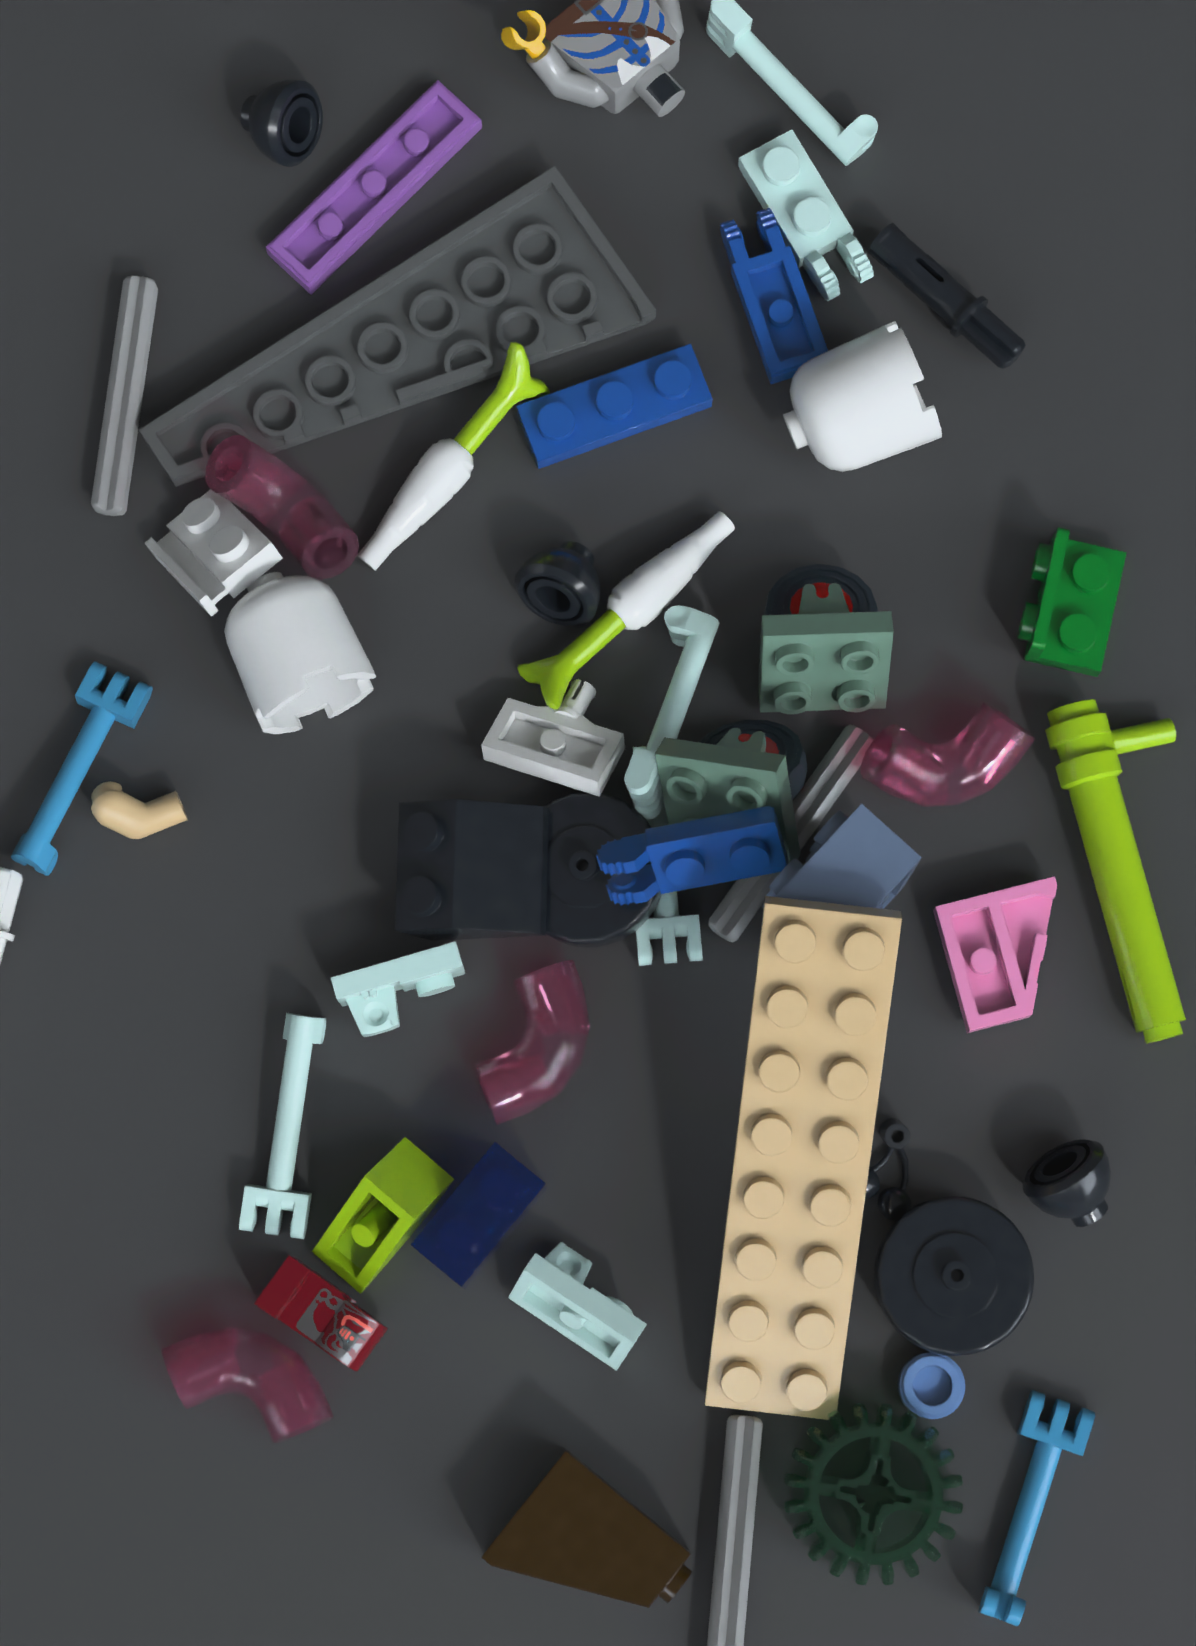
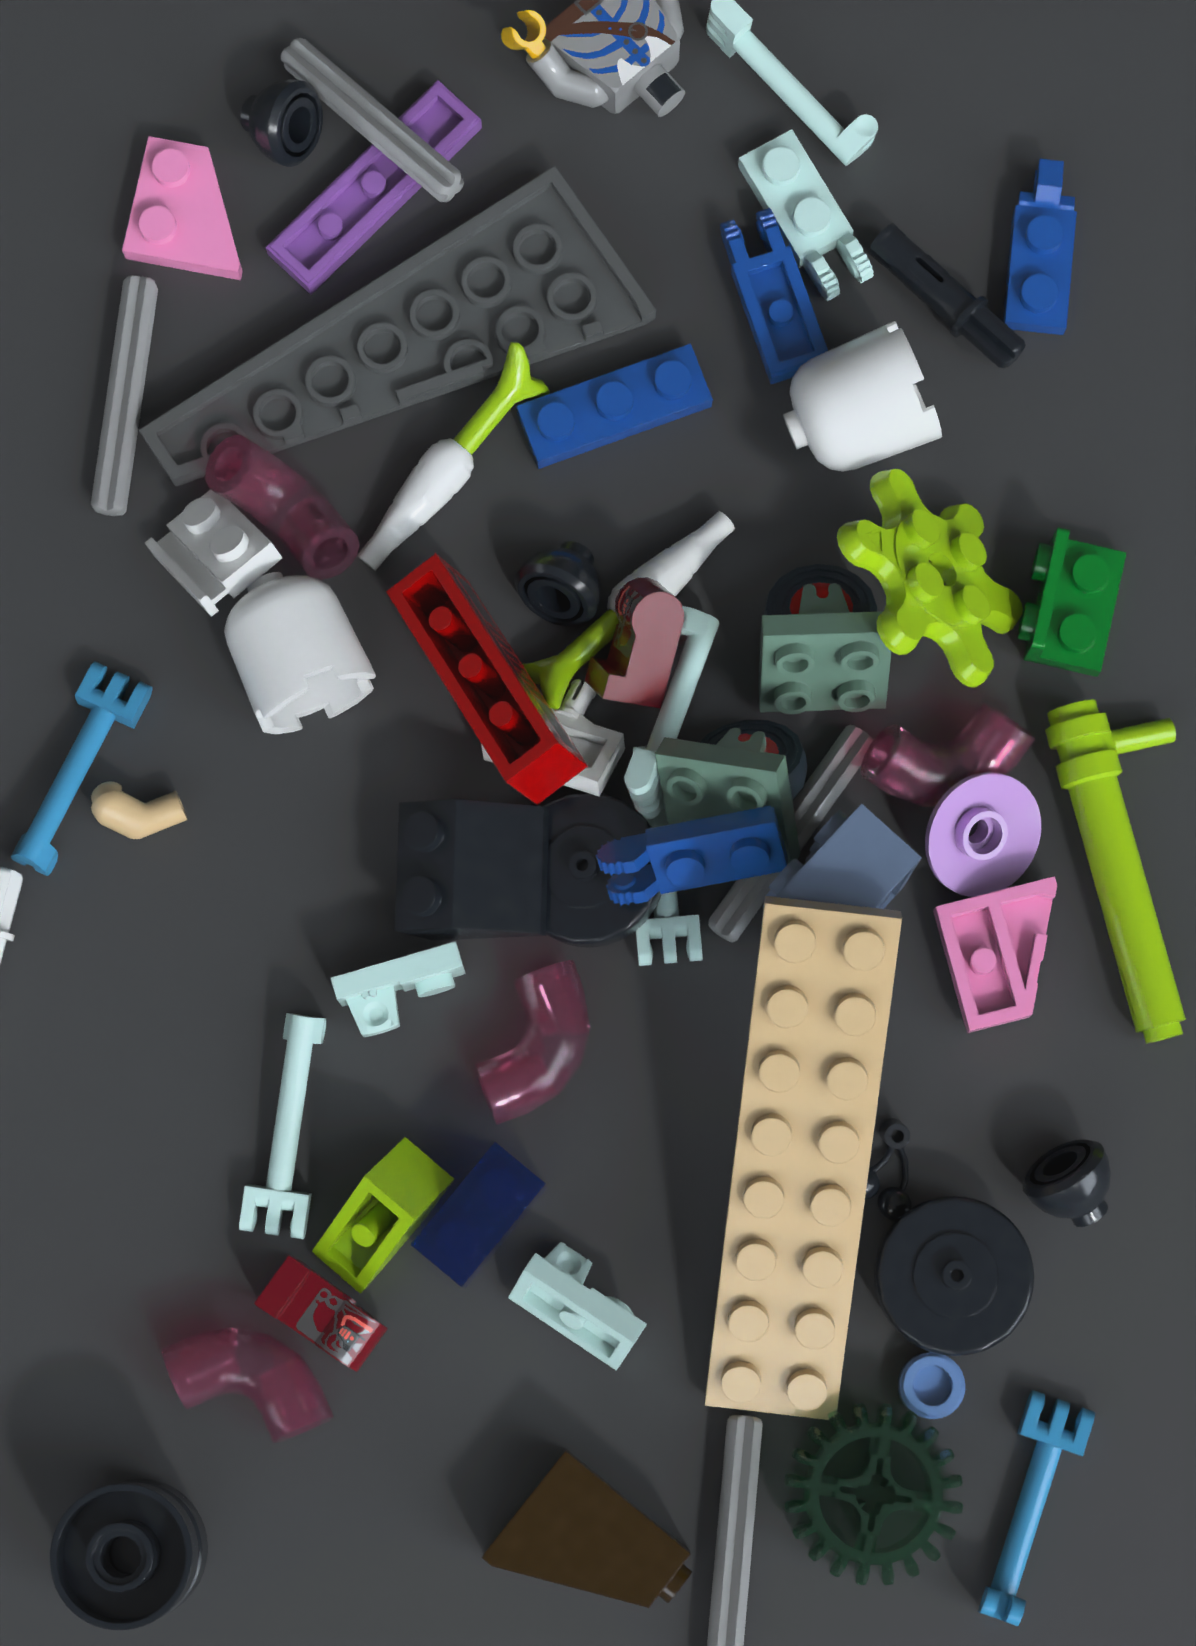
(128, 1554): none -> black wheel
(180, 212): none -> bright pink wing
(373, 120): none -> light grey axle
(486, 679): none -> red brick
(641, 645): none -> leg
(915, 586): none -> lime plate
(1003, 839): none -> lavender dish
(1041, 255): none -> blue hinge

